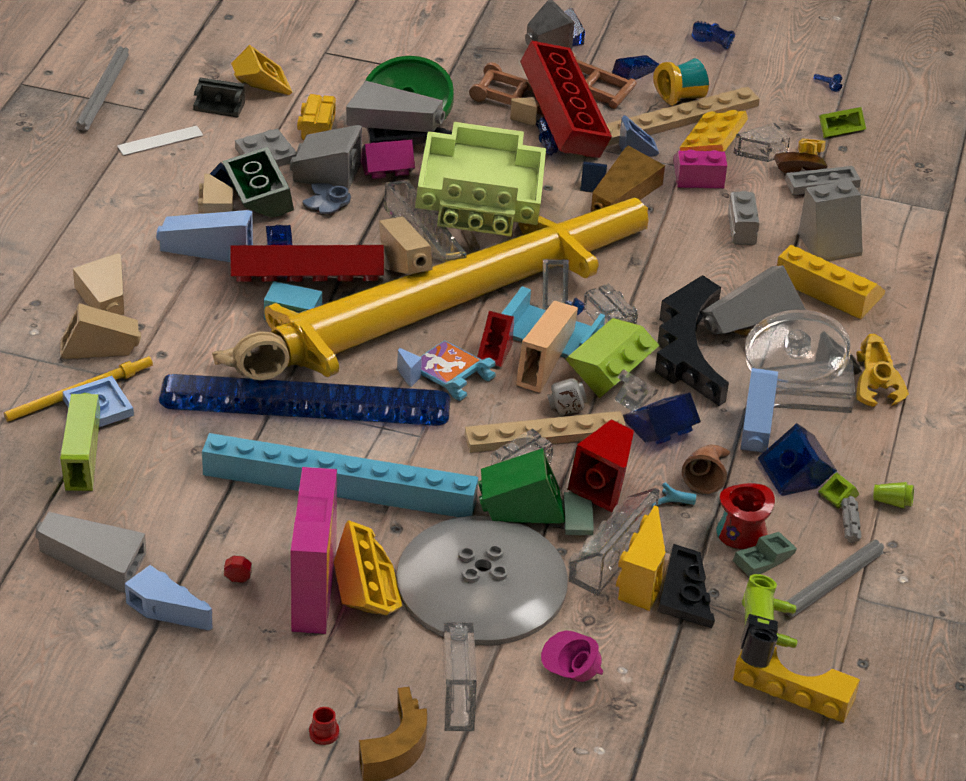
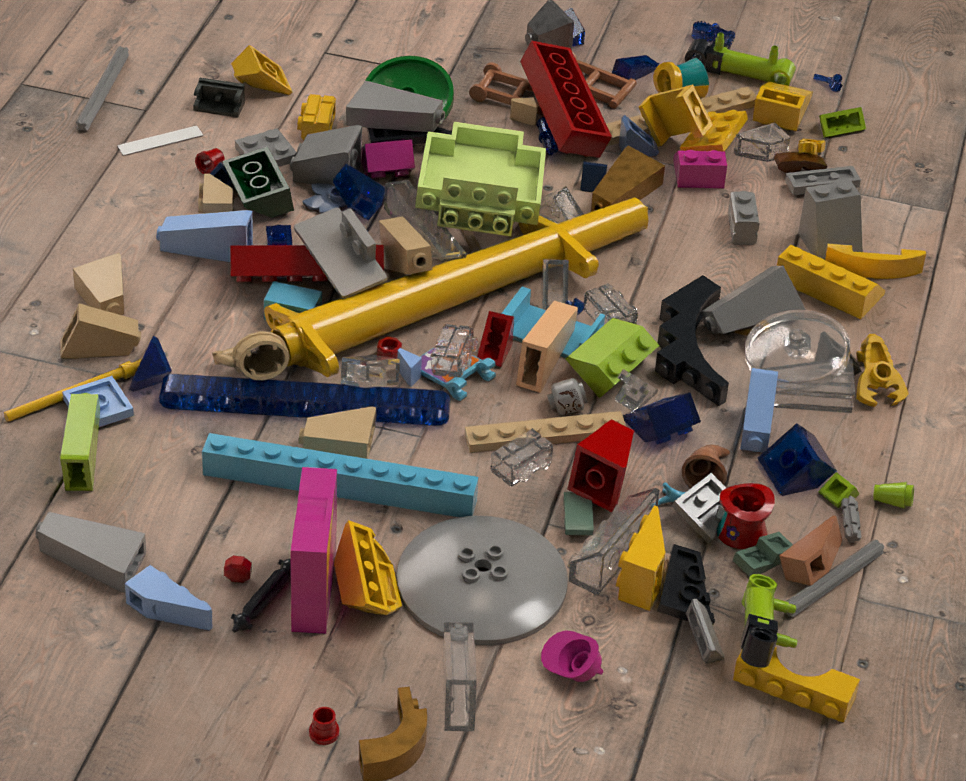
(152, 368): none -> clear blue slope
(208, 160): none -> red piece
(262, 597): none -> black wheel
(341, 432): none -> tan slope
(342, 250): none -> light grey bracket
(359, 191): none -> clear blue slope
(370, 371): none -> clear brick
(388, 347): none -> red tile
(453, 350): none -> clear brick
(522, 490): green slope -> none
(559, 206): none -> clear slope
(675, 114): none -> yellow panel
(702, 507): none -> light grey wing
(704, 632): none -> light grey slope
(720, 58): none -> lime piece
(781, 105): none -> yellow slope
(813, 554): none -> nougat slope
(876, 264): none -> yellow slope

